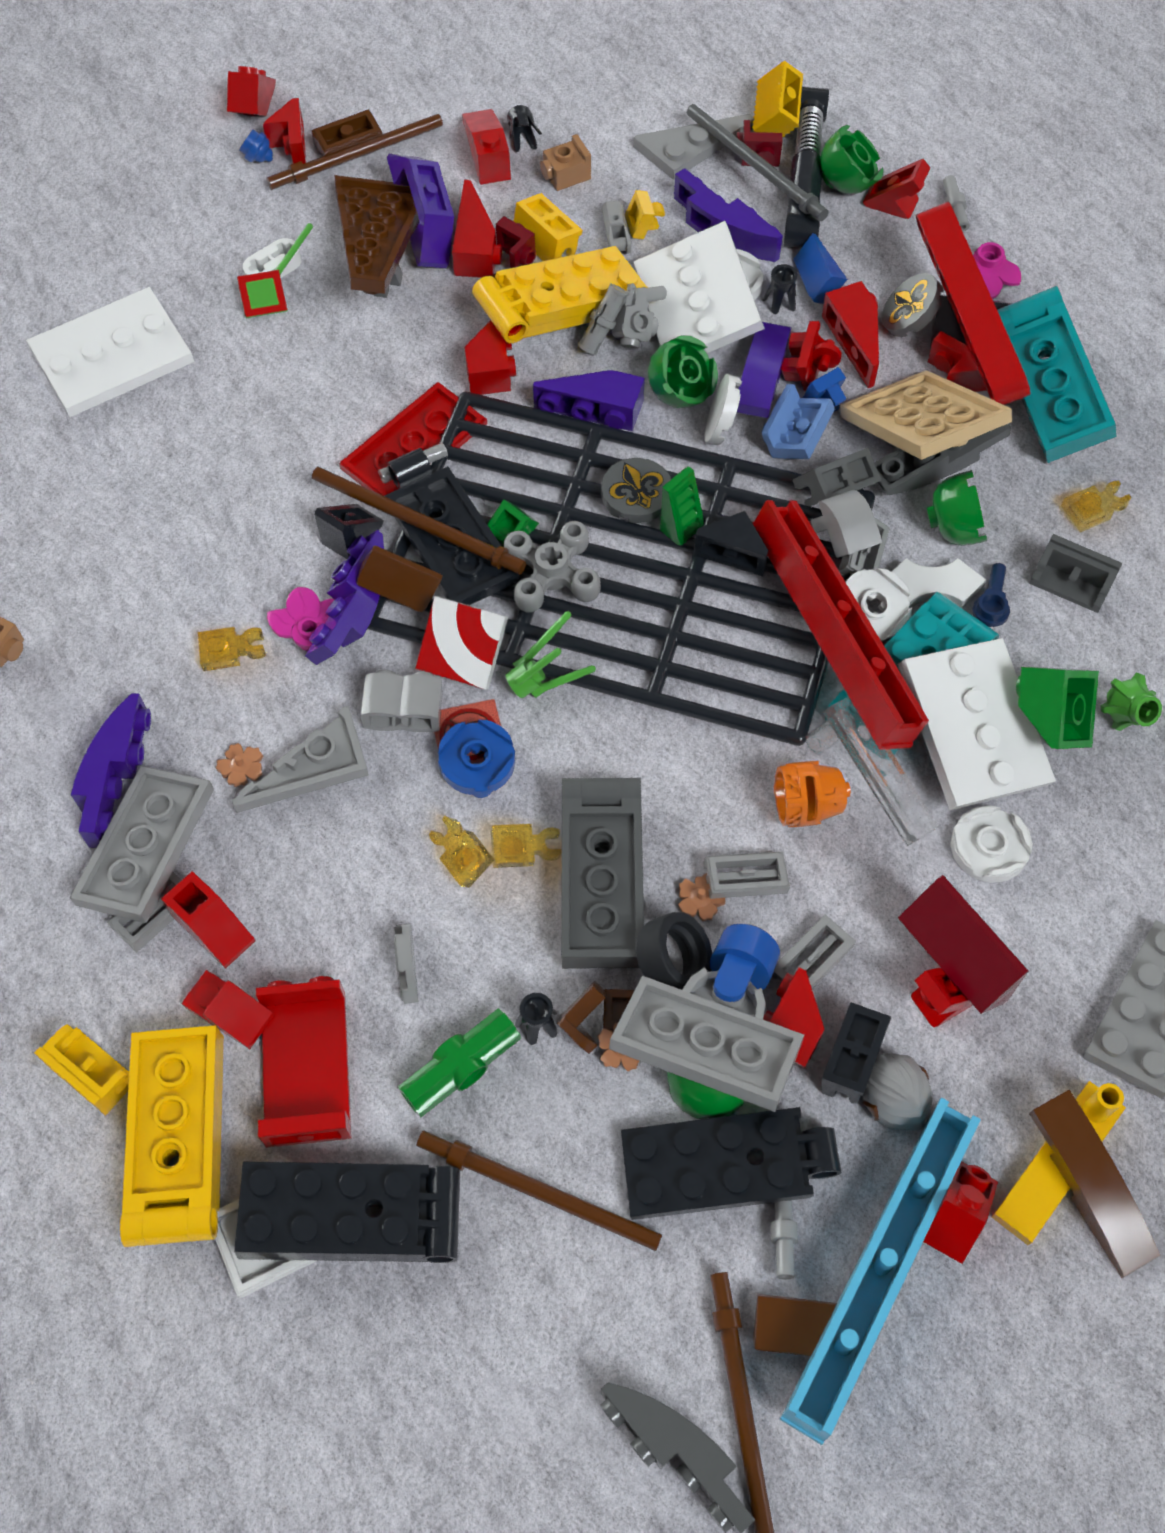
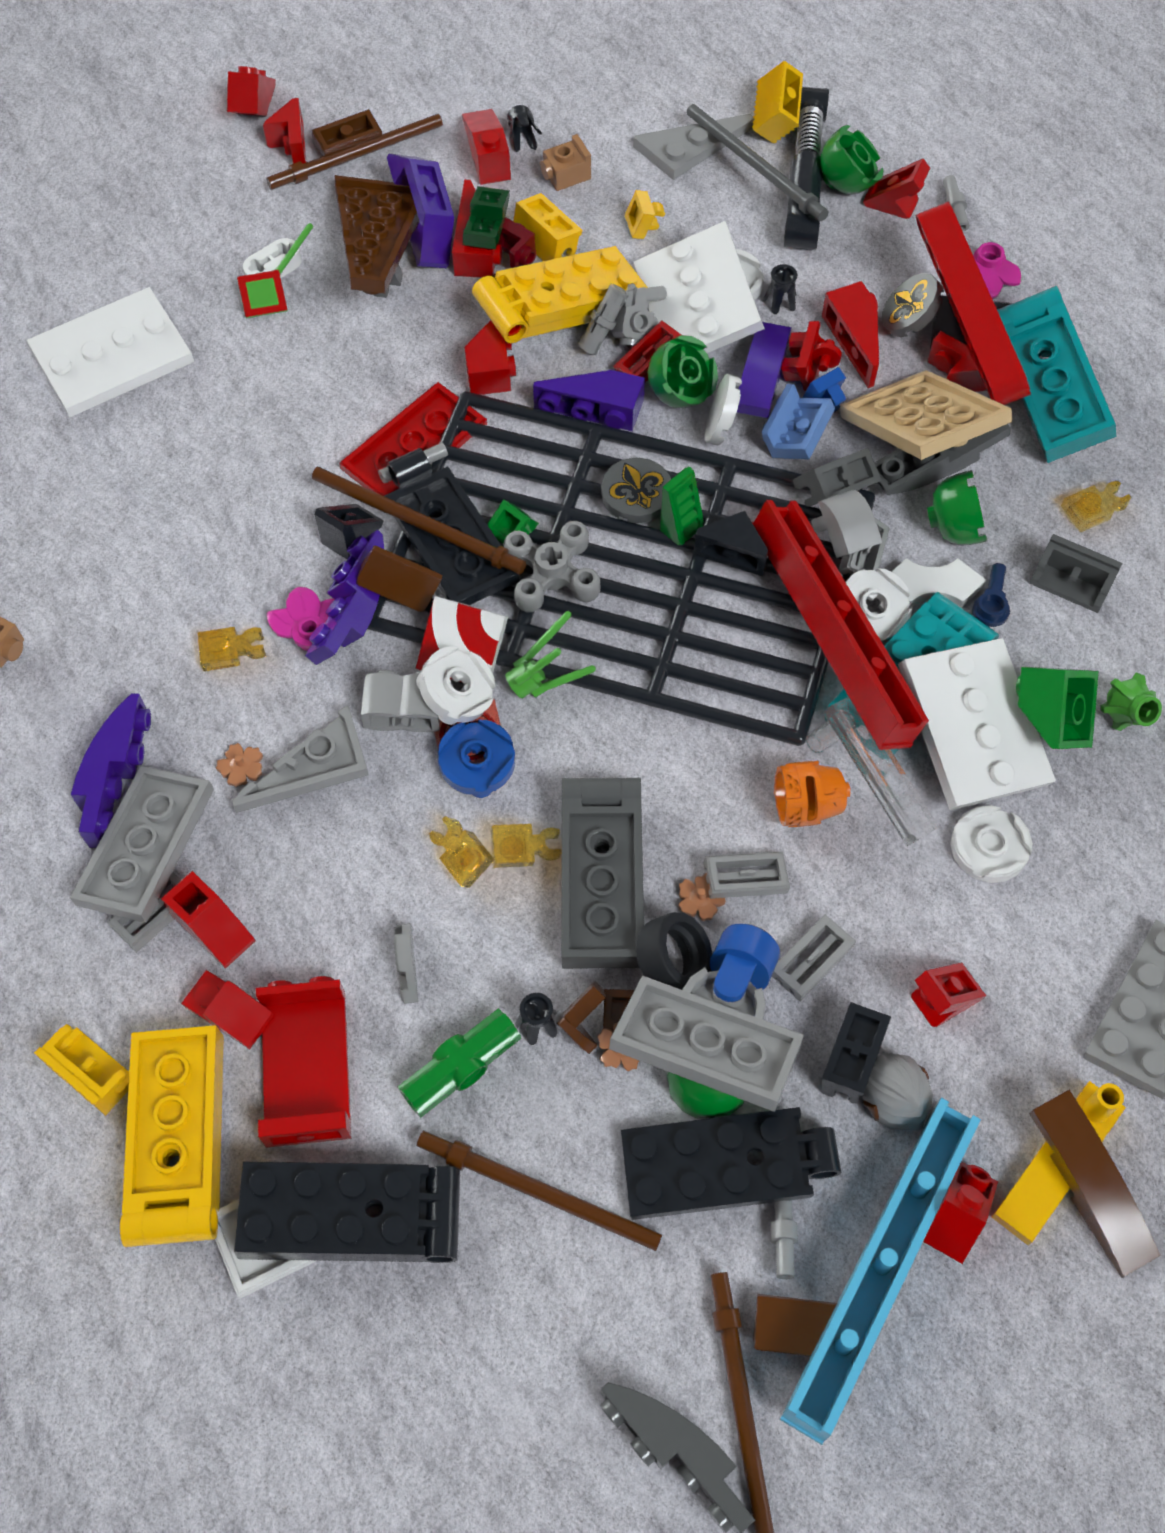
(256, 148): blue plate -> none
(443, 699): none -> white plate
(486, 217): none -> dark green slope
(616, 226): light grey bar -> none
(645, 349): none -> red tile
(708, 209): dark purple slope -> none
(765, 144): dark red bracket -> none
(798, 1013): red slope -> none
(818, 269): blue slope -> none
(964, 946): dark red slope -> none

